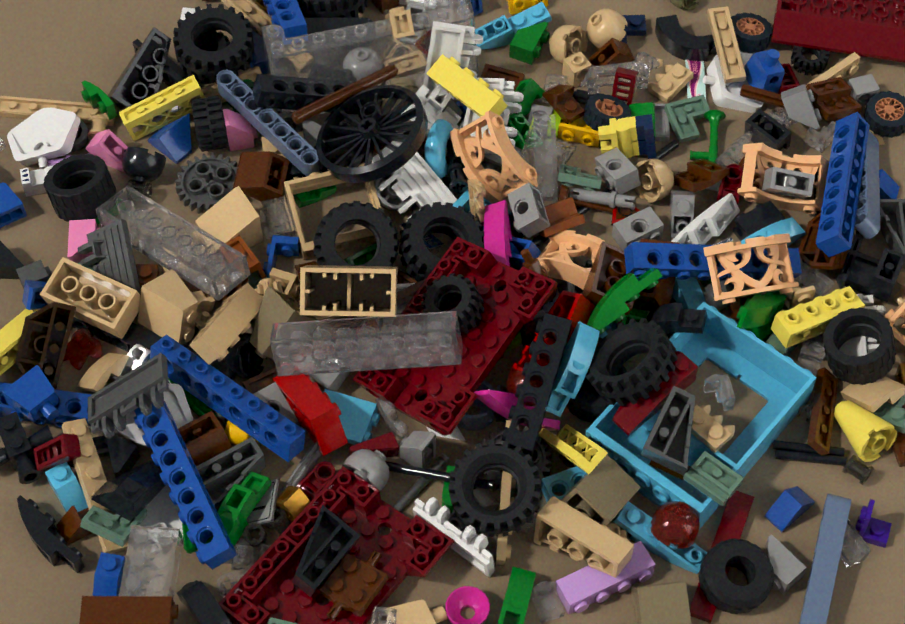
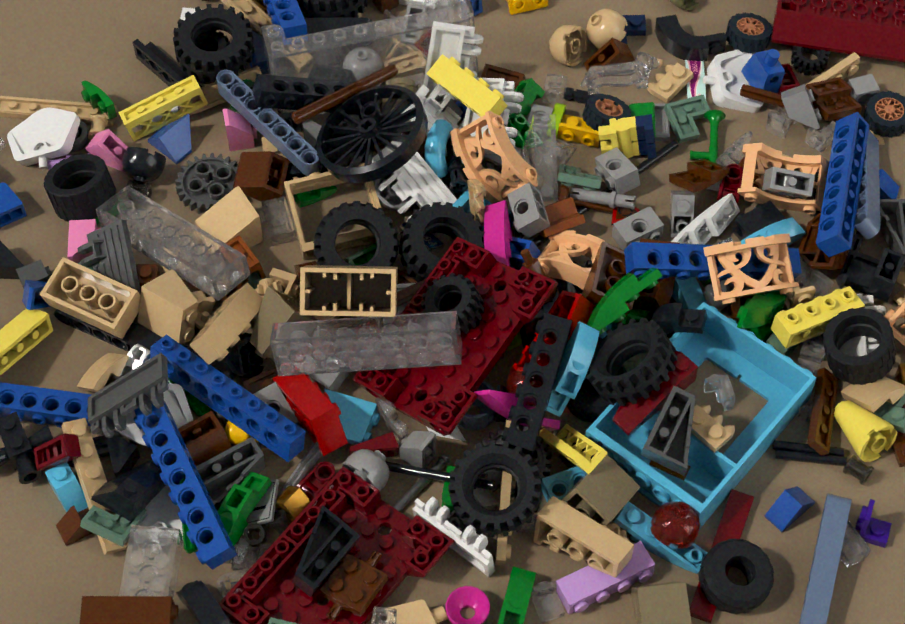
(33, 180): white leg -> none
(33, 396): blue torso -> none
(46, 340): dark brown wedge -> none
(46, 537): black slope -> none
(79, 350): clear red plate -> none
(108, 575): blue slope -> none
(143, 73): black wedge -> none
(209, 123): black tyre -> none
(280, 245): blue bracket -> none
(400, 22): tan bracket -> none
(502, 30): medium azure slope -> none
(528, 42): green slope -> none
(563, 102): reddish brown slope -> none
(575, 68): tan brick -> none
(625, 74): dark red slope -> none
(655, 179): tan cylinder -> none
(713, 478): sand green plate -> none
(726, 44): tan plate -> none
(767, 131): black brick -> none
(786, 566): light grey slope -> none

